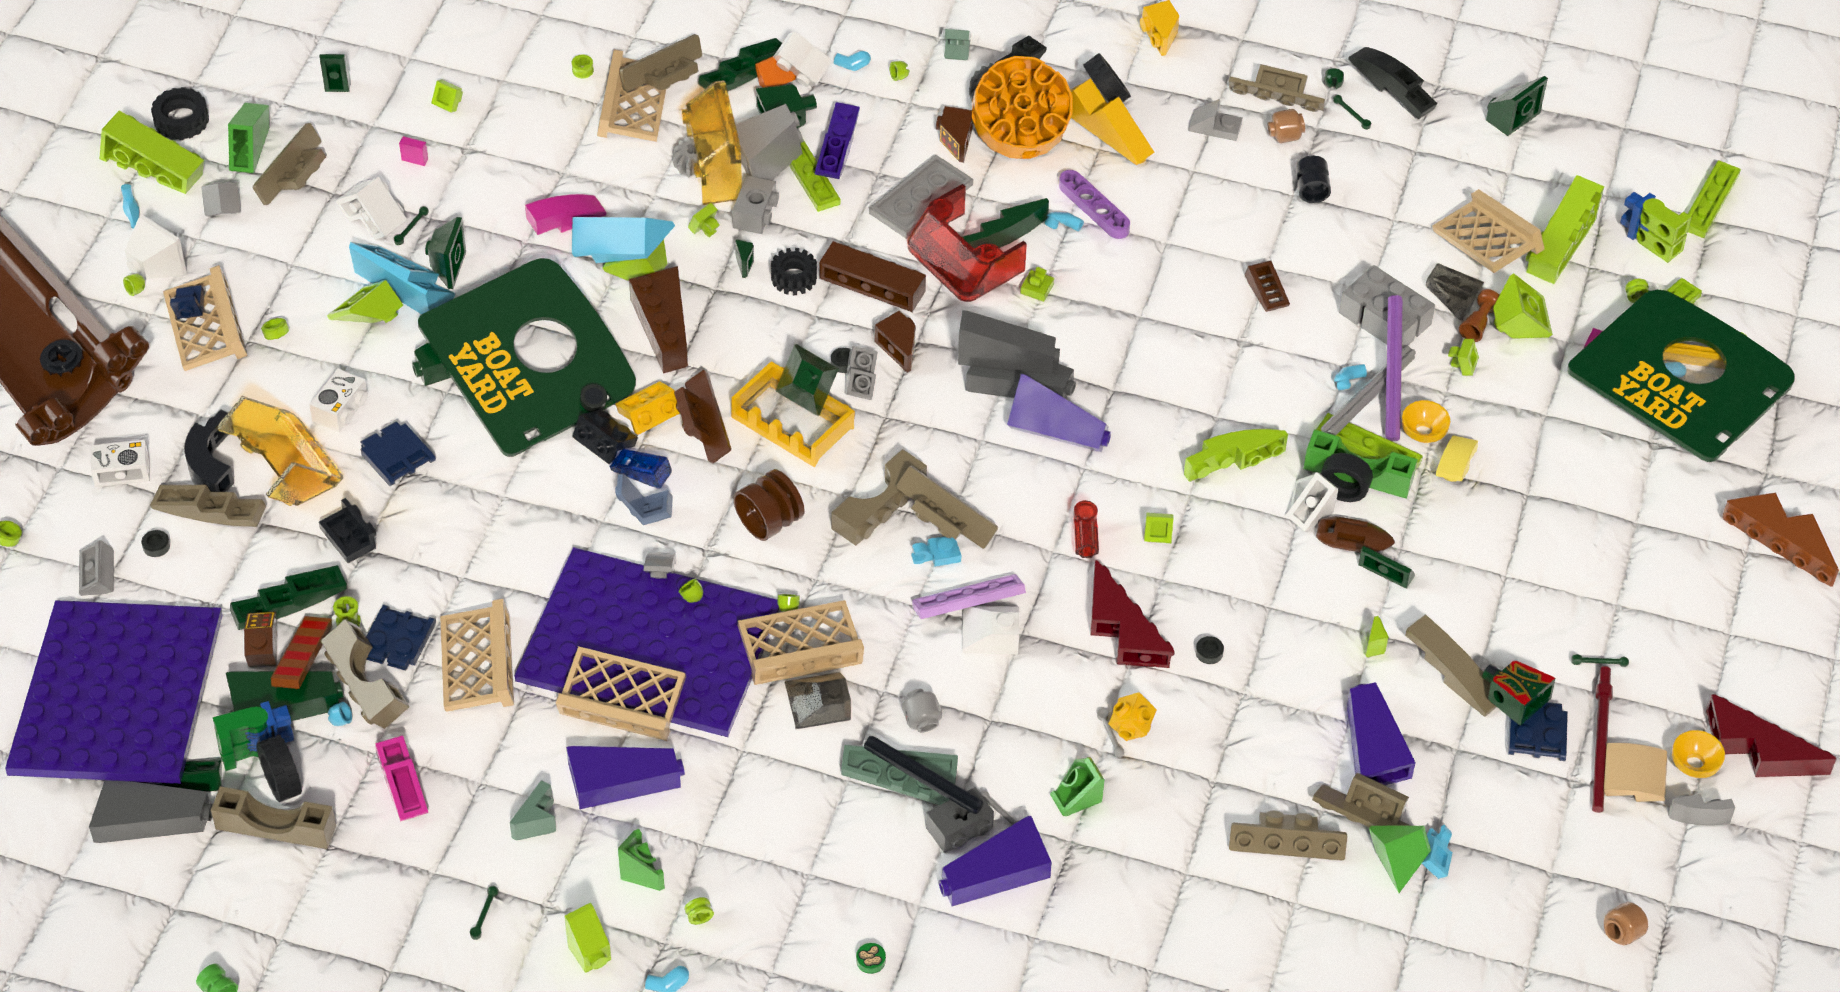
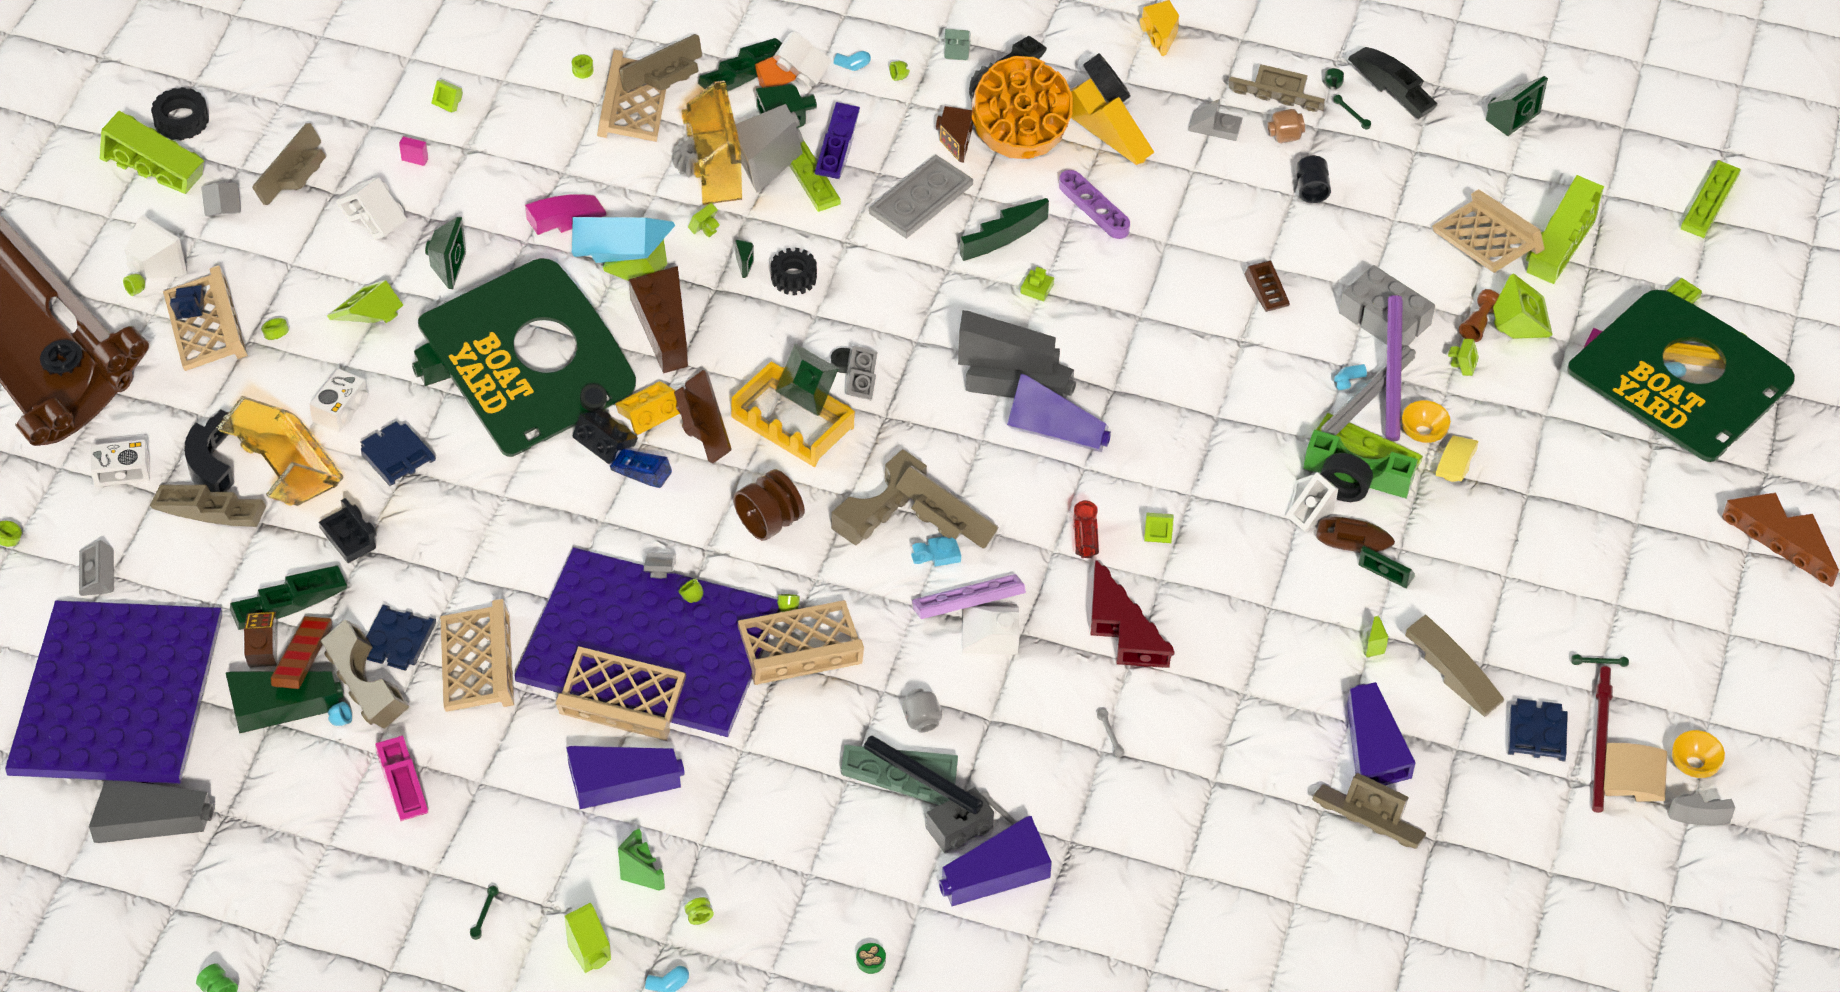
(130, 205): medium azure bar -> none
(155, 543): pearl dark grey tile -> none
(201, 776): dark green slope -> none
(242, 729): green hips -> none
(243, 814): dark tan arch -> none
(247, 136): bright green slope -> none
(279, 768): black tyre -> none
(335, 73): dark green slope -> none
(341, 610): lime bush -> none
(399, 239): dark green hinge -> none
(409, 280): medium azure slope -> none
(533, 815): sand green slope -> none
(645, 509): sand blue bracket -> none
(755, 204): light grey brick -> none
(819, 700): clear smoke slope -> none
(872, 276): reddish brown brick -> none
(897, 338): reddish brown slope -> none
(952, 260): clear red windscreen -> none
(1064, 218): medium azure arm -> none
(1079, 788): bright green slope -> none
(1132, 716): yellow brick -> none
(1209, 650): pearl dark grey tile -> none
(1239, 447): lime slope -> none
(1288, 836): dark tan bracket -> none
(1400, 850): bright green slope -> none
(1440, 856): medium azure plate -> none
(1454, 289): clear smoke wing -> none
(1518, 689): dark green torso -> none
(1625, 923): medium nougat head -> none
(1636, 289): lime bush -> none
(1655, 225): lime hips -> none
(1770, 747): dark red slope -> none

